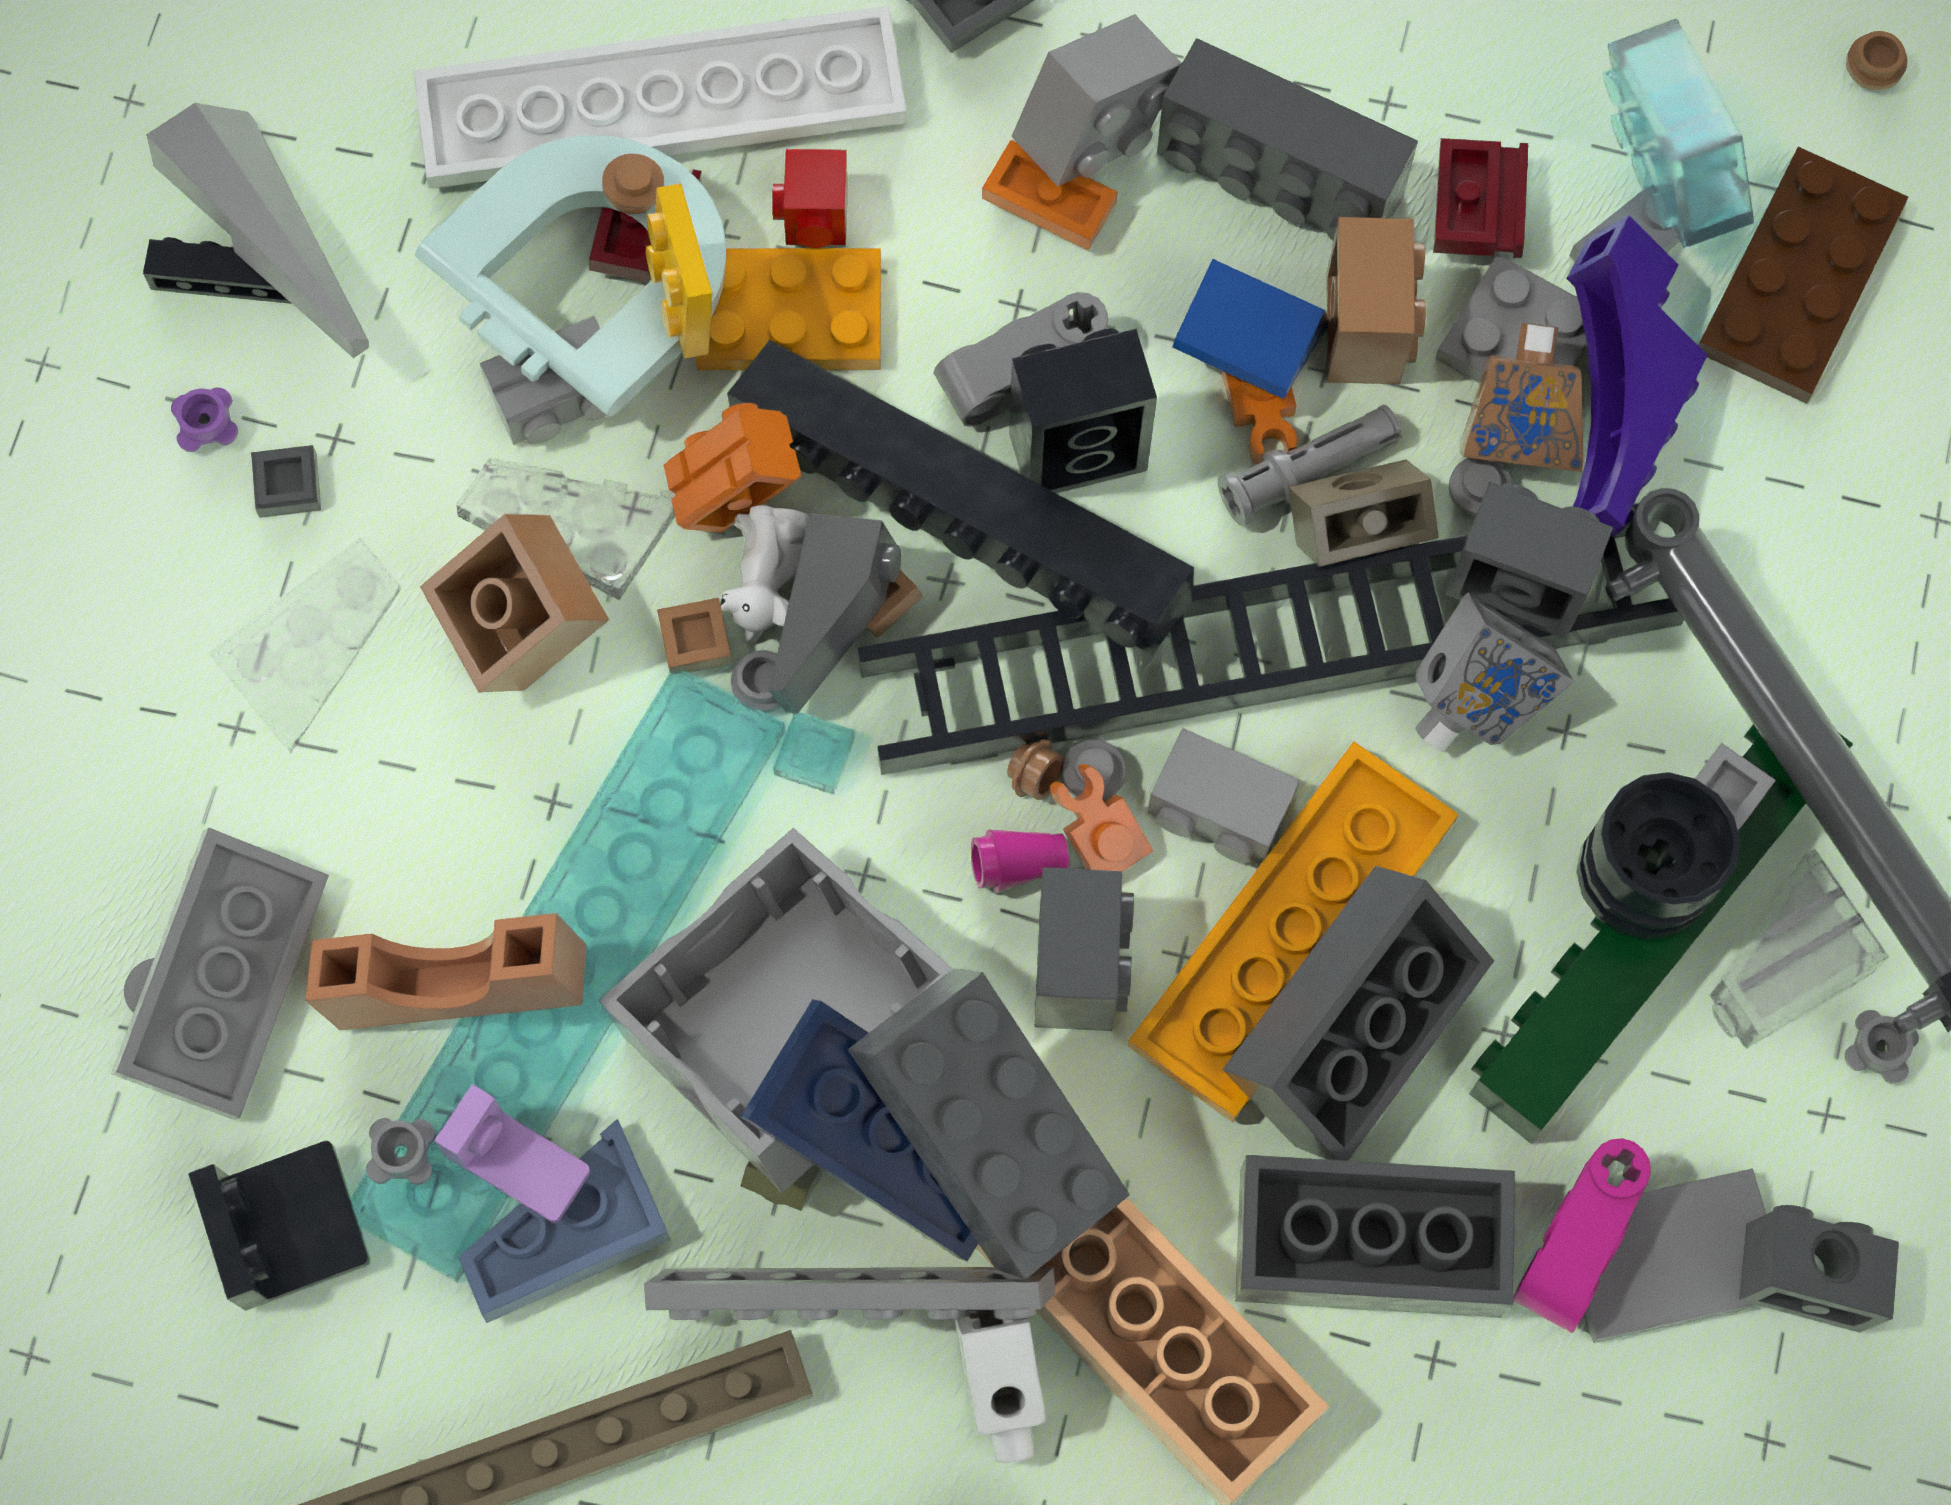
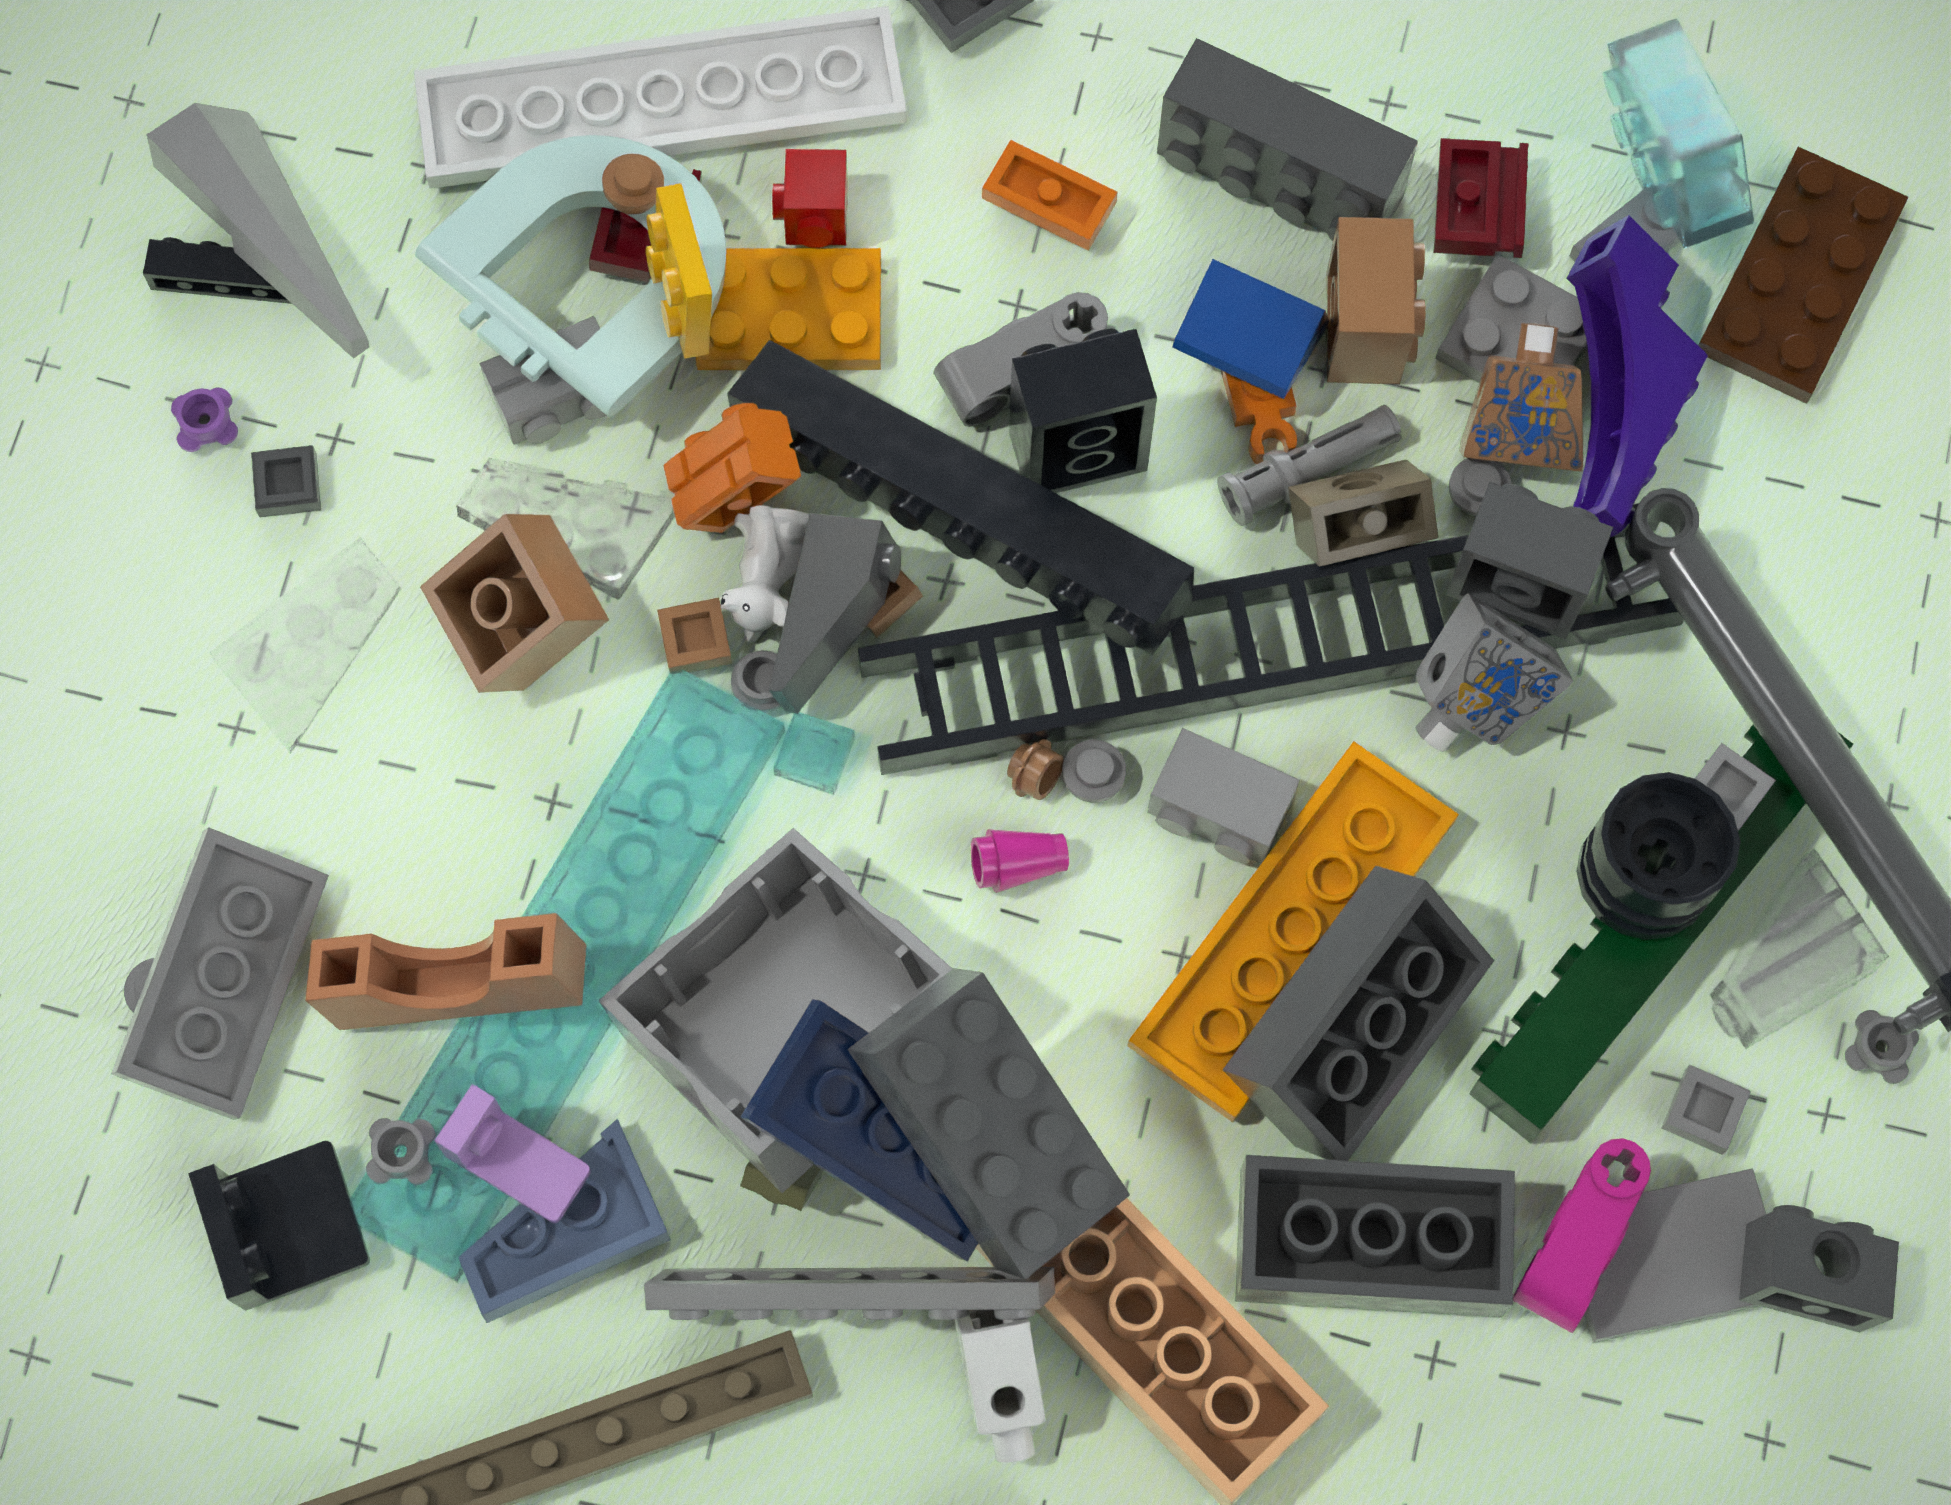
(1079, 941): dark grey brick -> none
(1096, 100): light grey brick -> none
(1104, 831): orange plate -> none
(1706, 1109): none -> light grey plate
(1877, 60): medium nougat plate -> none

